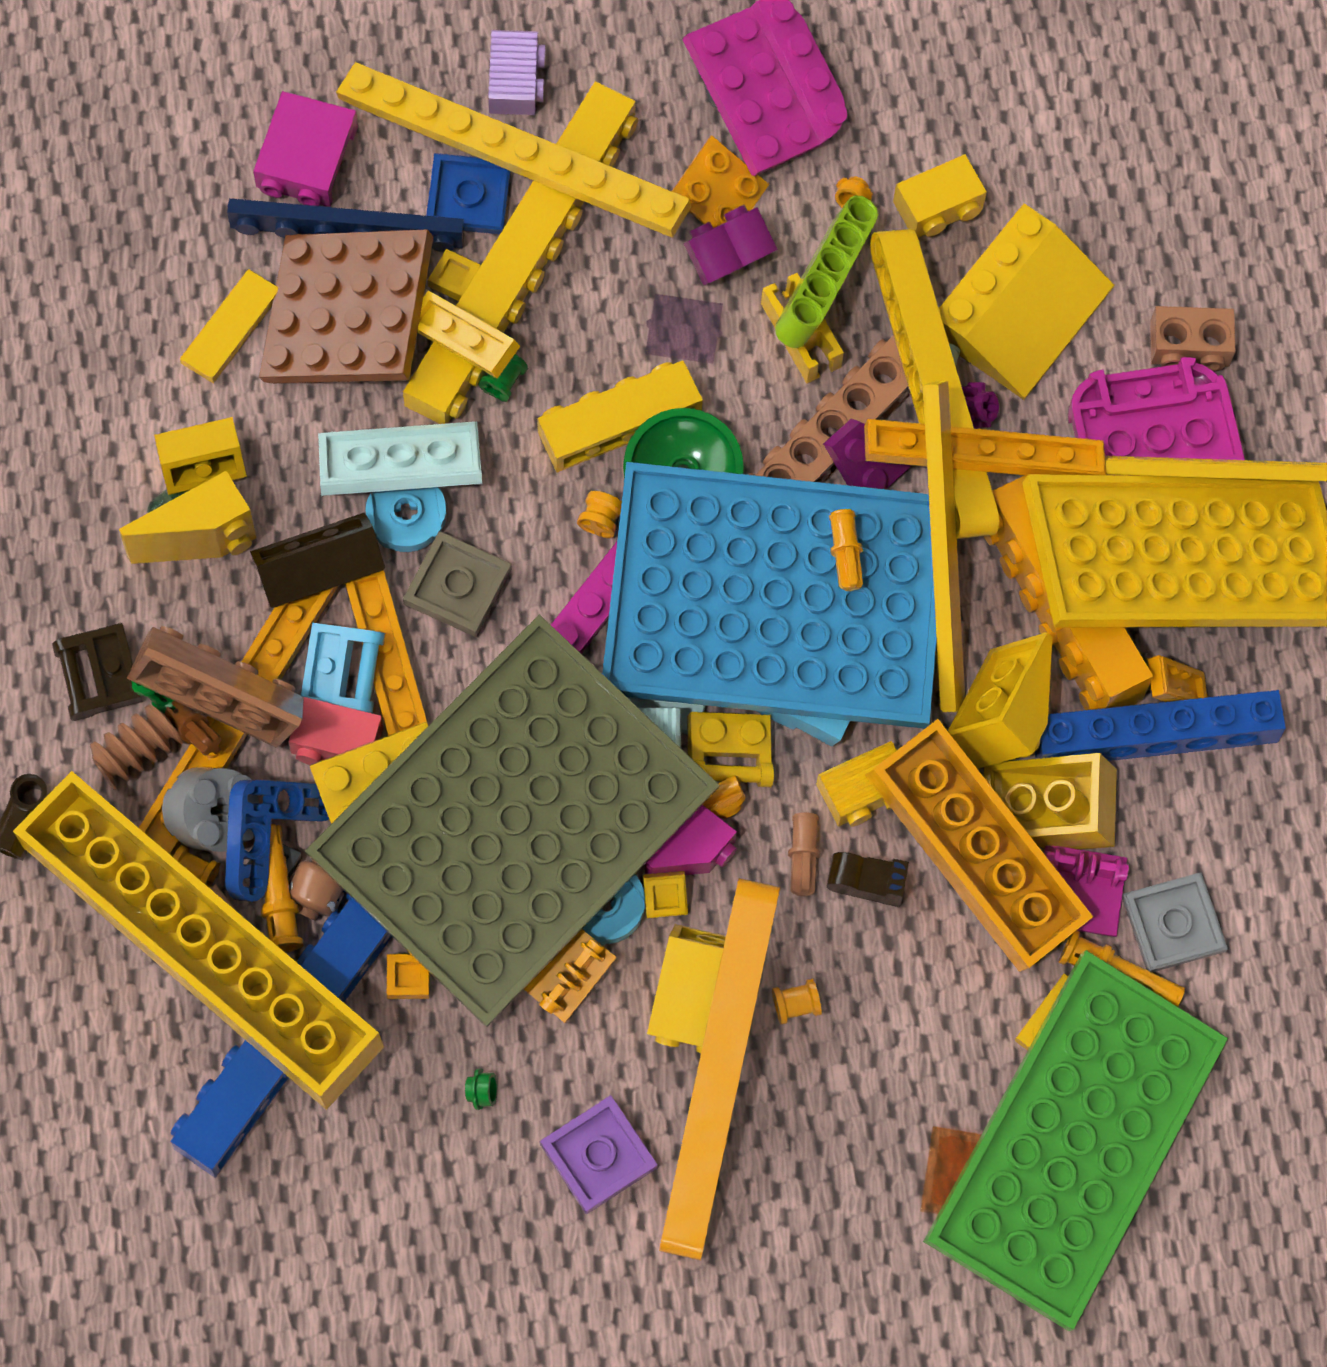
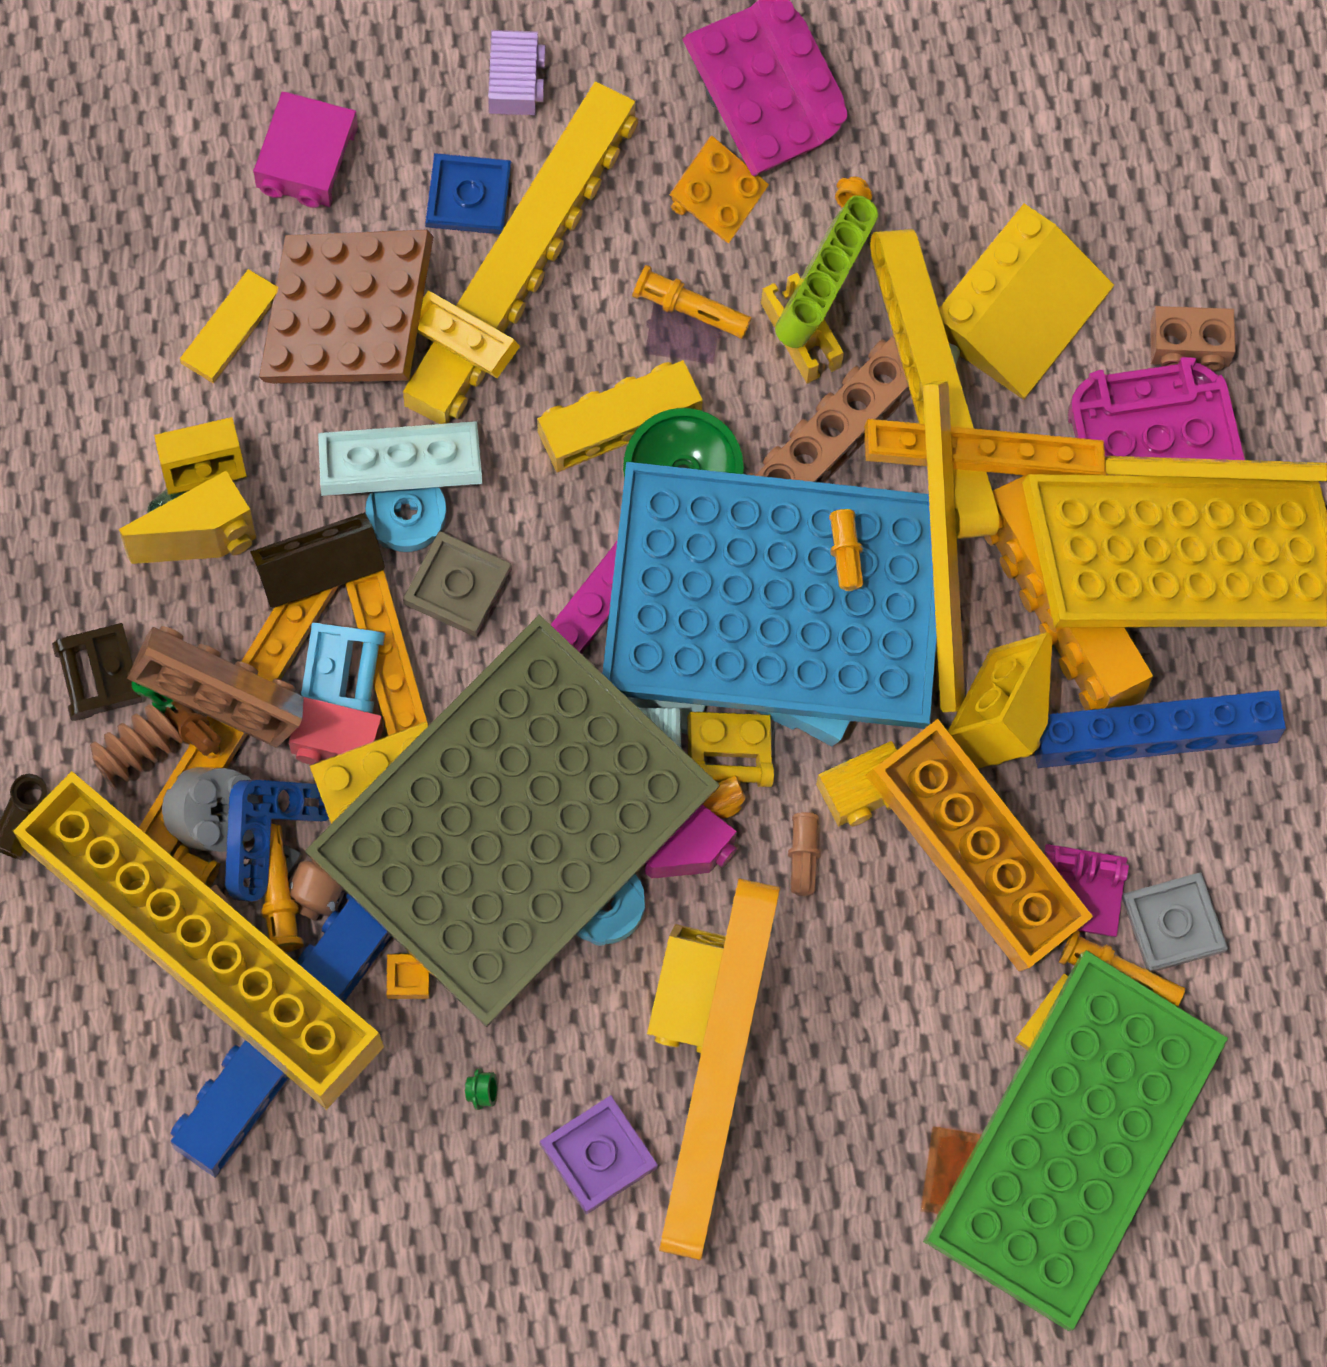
(293, 219): dark blue plate -> none
(452, 274): yellow plate -> none
(501, 387): green bush -> none
(514, 150): yellow plate -> none
(570, 976): light orange hinge -> none
(600, 514): light orange wheel -> none
(665, 894): yellow tile -> none
(674, 296): none -> light orange pin
(729, 245): magenta brick -> none
(796, 1001): light orange bush -> none
(848, 454): magenta wing -> none
(868, 878): dark brown leg -> none
(940, 197): yellow brick -> none
(981, 404): magenta gear -> none
(1060, 798): yellow slope -> none
(1175, 680): light orange plate -> none

